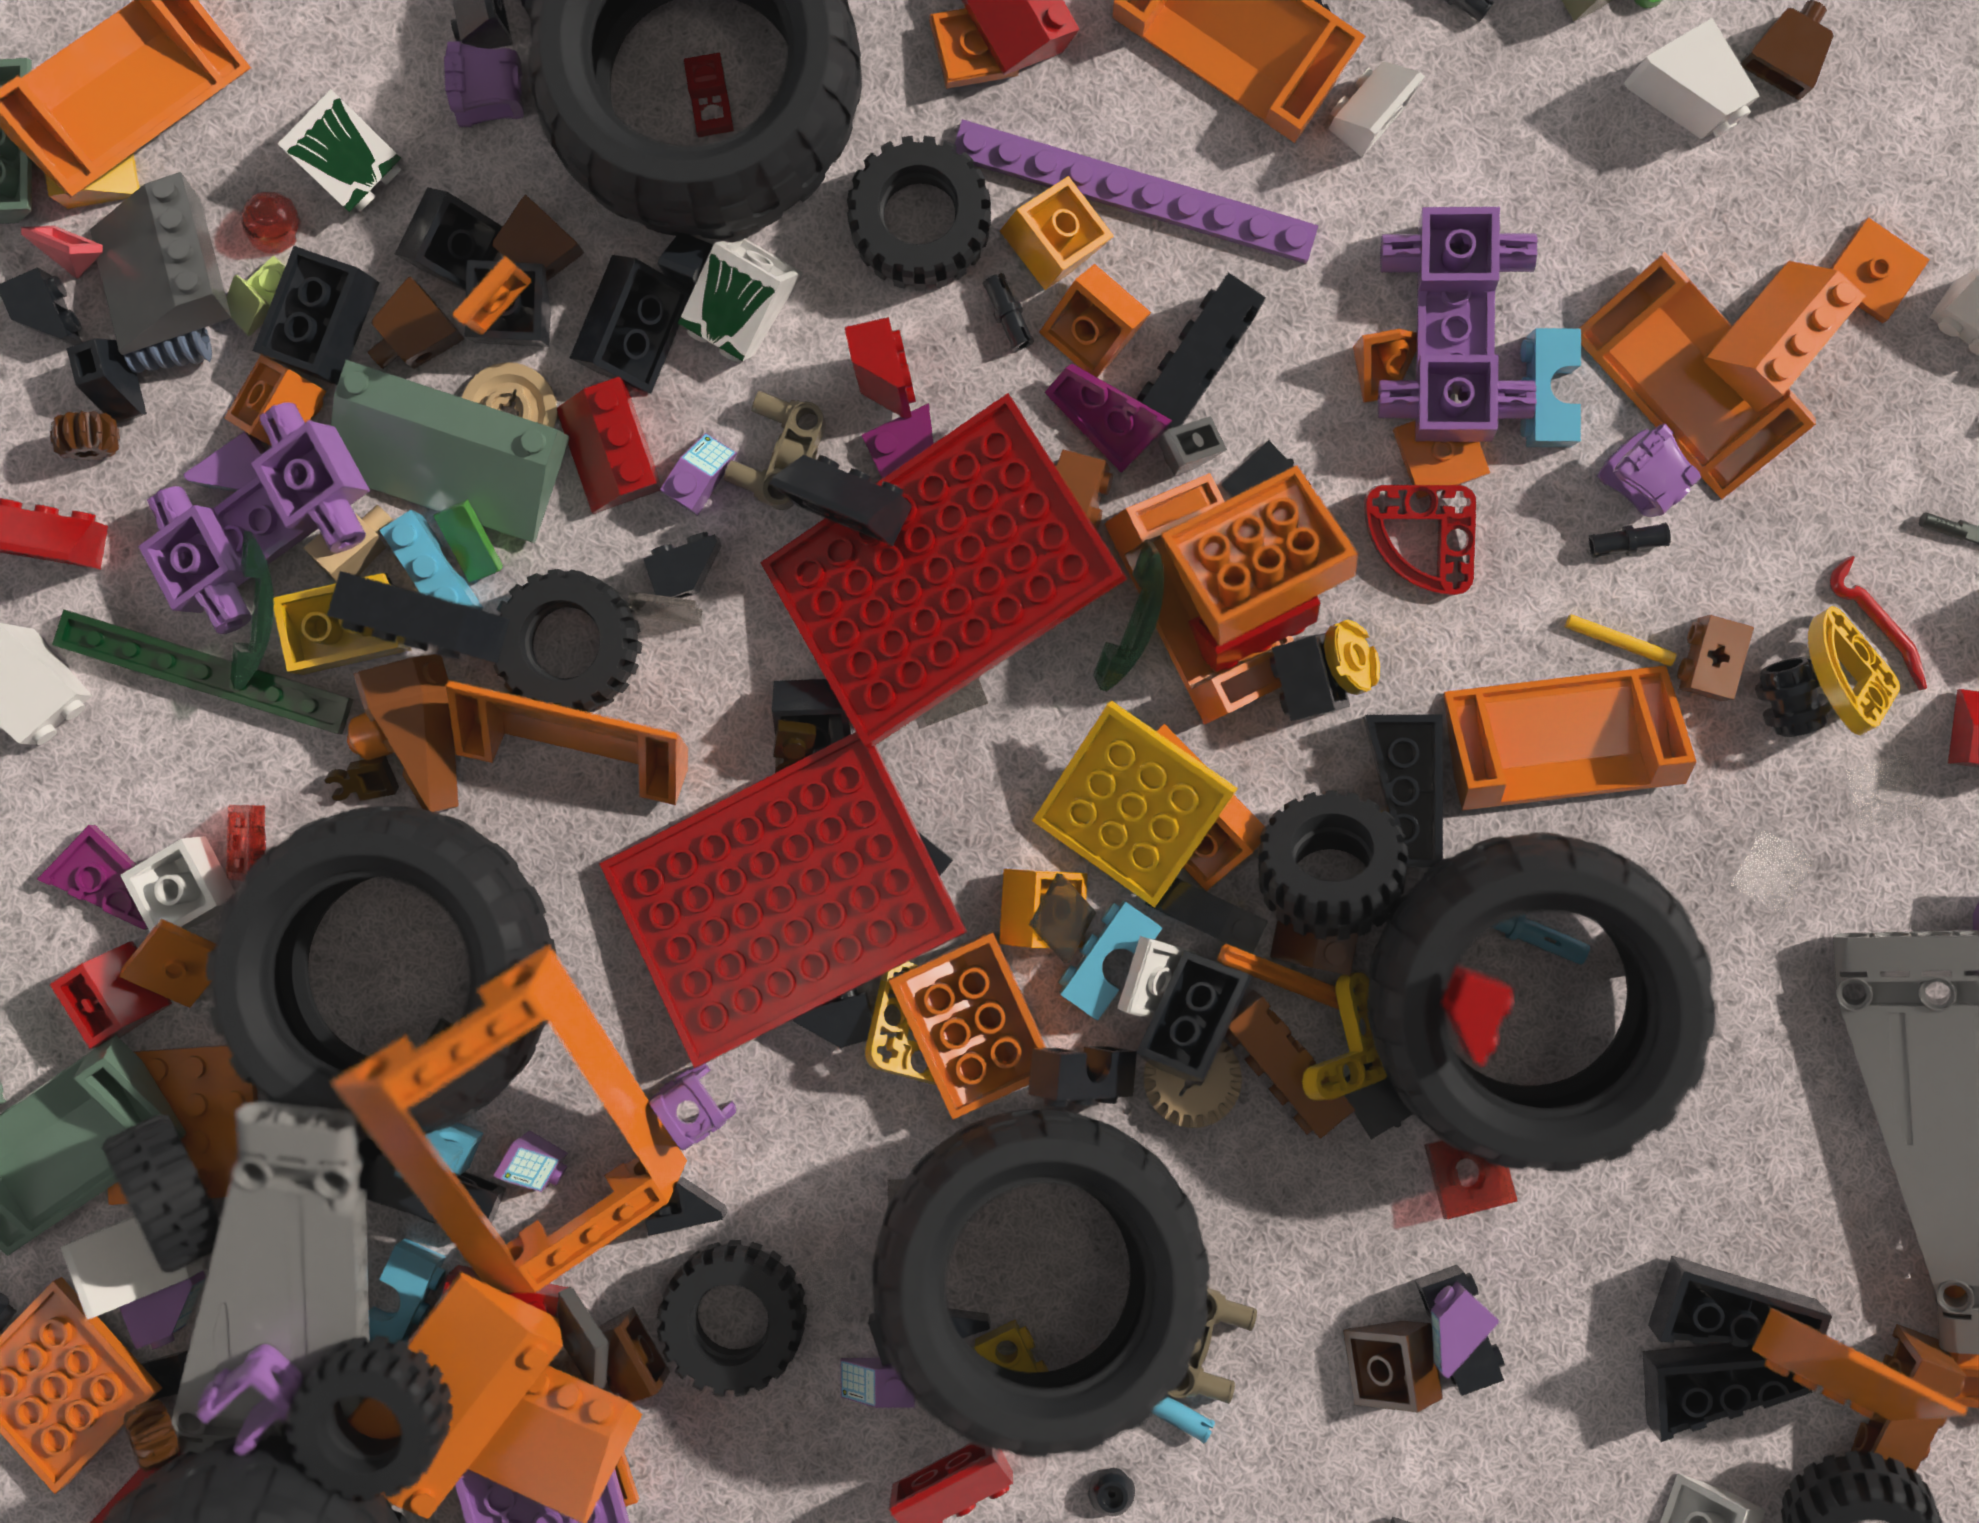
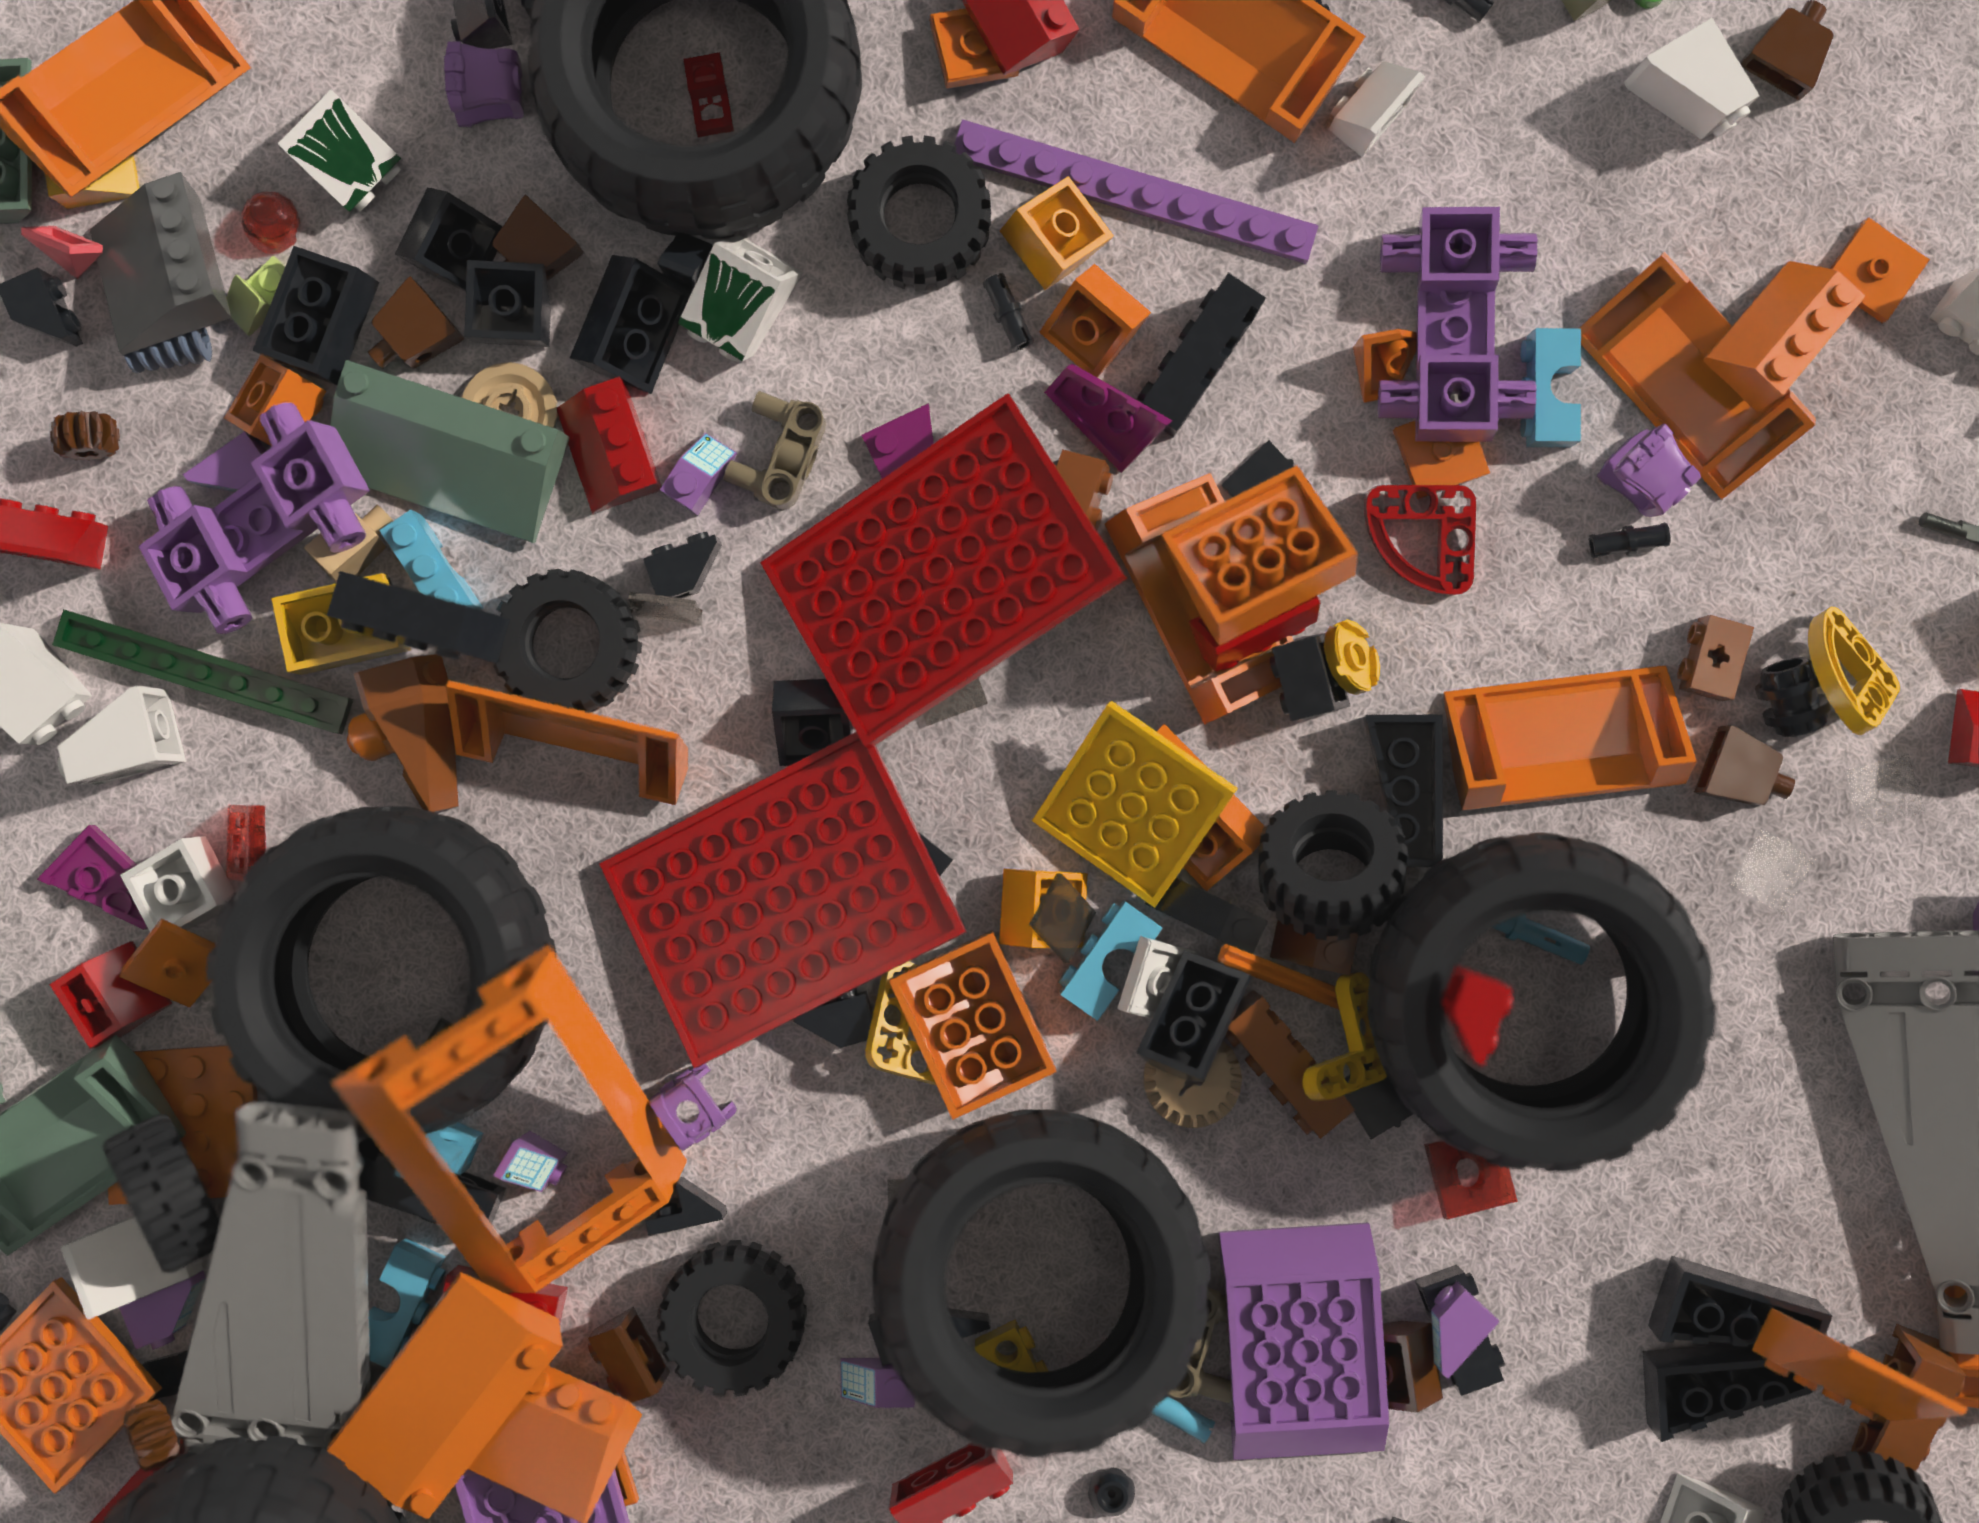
(107, 379): black slope -> none
(123, 739): none -> white slope
(248, 656): clear green slope -> none
(254, 1371): medium lavender piece -> none
(350, 1459): black tyre -> none
(365, 777): dark brown plate -> none
(468, 541): bright green slope -> none
(492, 296): orange plate -> none
(582, 1338): dark grey plate -> none
(792, 743): dark brown plate -> none
(844, 497): black slope -> none
(881, 365): red slope -> none
(1082, 1076): black arch -> none
(1118, 660): clear green slope -> none
(1191, 445): dark grey slope -> none
(1305, 1341): none -> medium lavender slope
(1620, 640): yellow bar -> none
(1742, 769): none -> reddish brown torso
(1881, 619): red piece -> none

